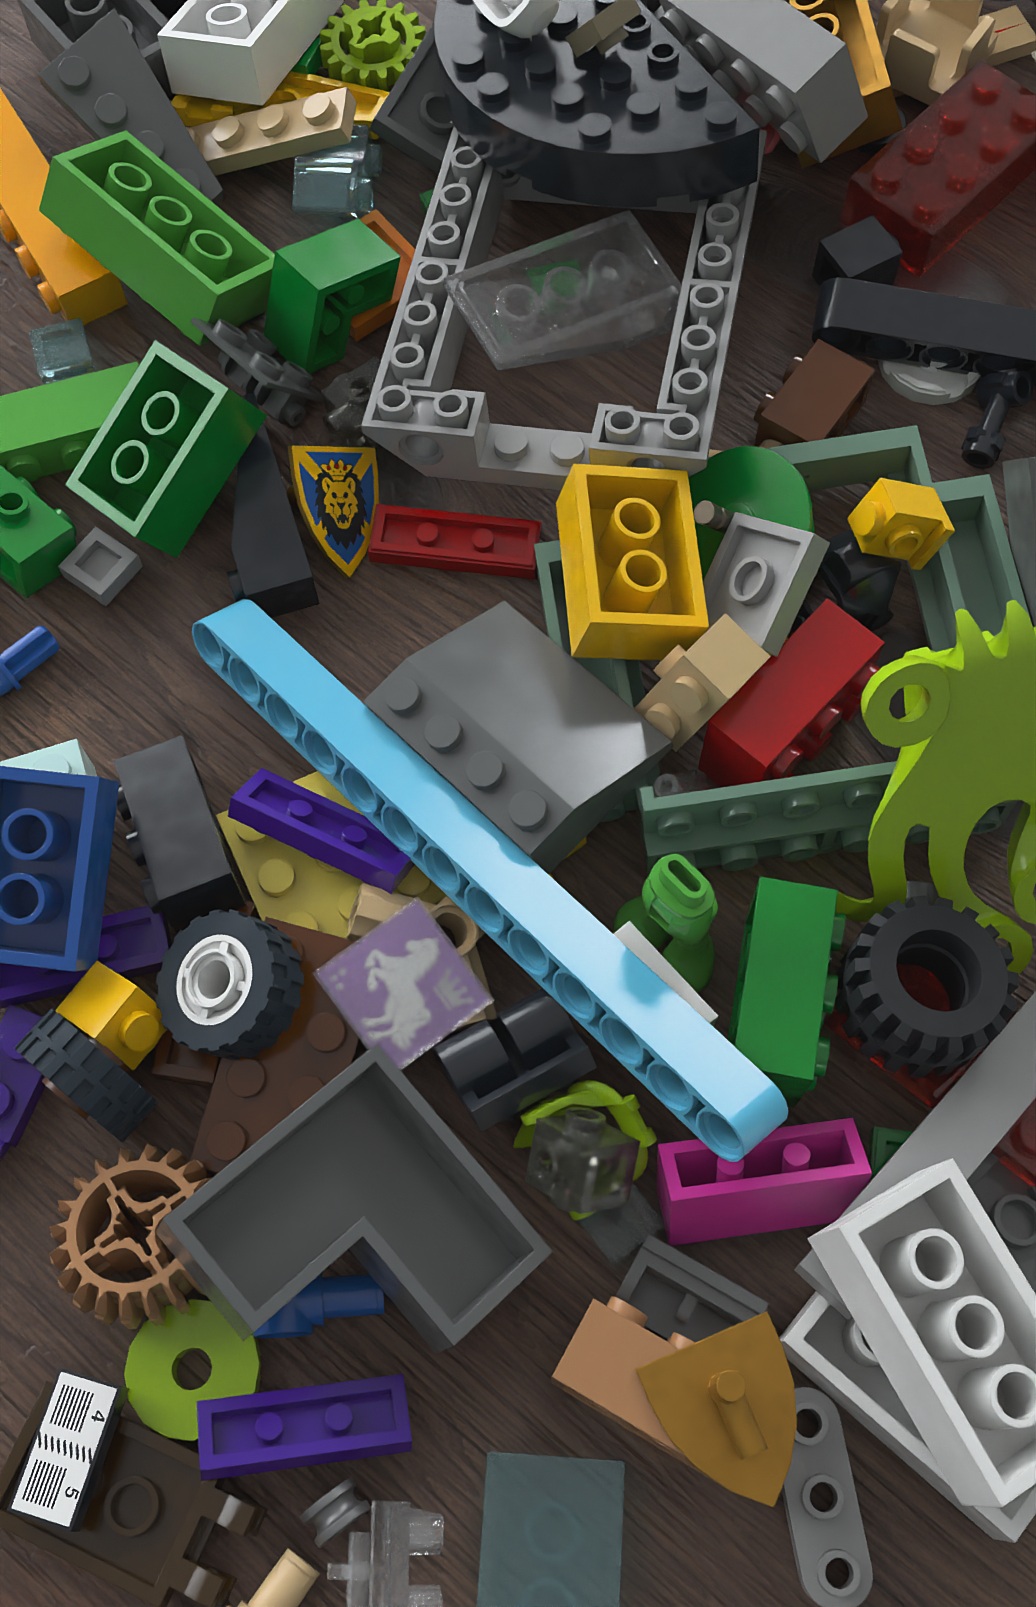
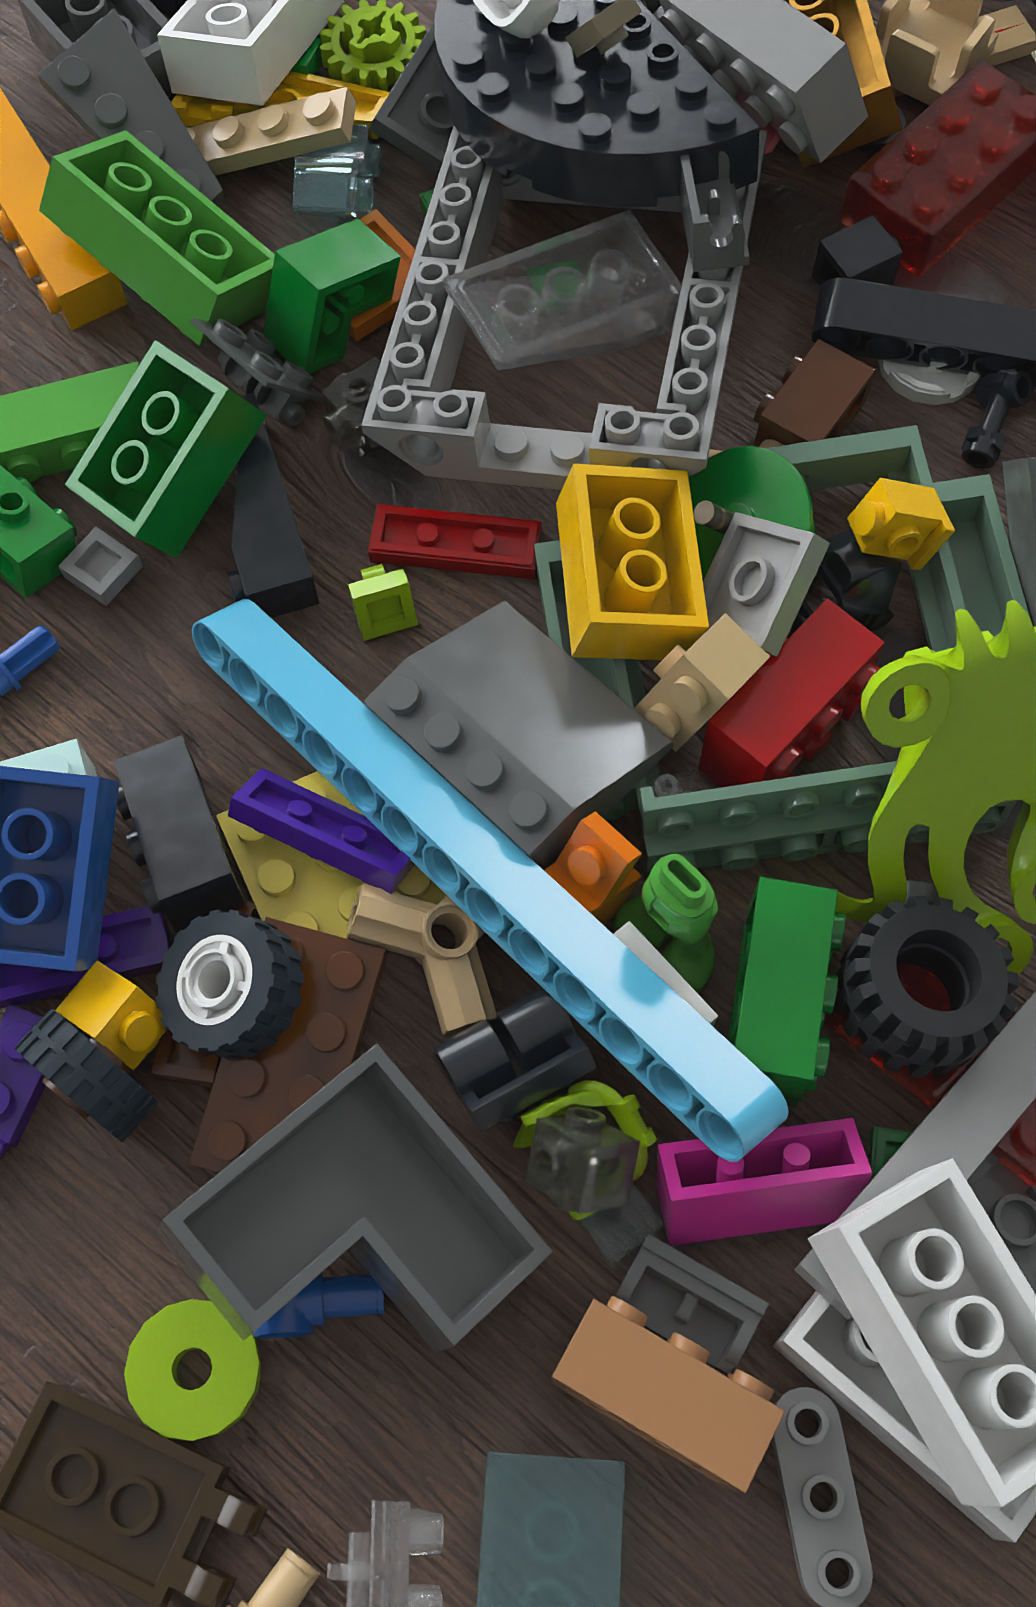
(61, 350): clear light blue tile -> none
(68, 1450): tile -> none
(117, 1249): medium nougat gear -> none
(303, 1427): dark purple plate -> none
(334, 1512): flat silver bush -> none
(336, 498): shield -> none
(382, 602): none -> lime tile
(403, 985): clear tile -> none
(597, 867): none -> orange brick
(712, 219): none -> dark grey hinge
(729, 1407): pearl gold shield -> none

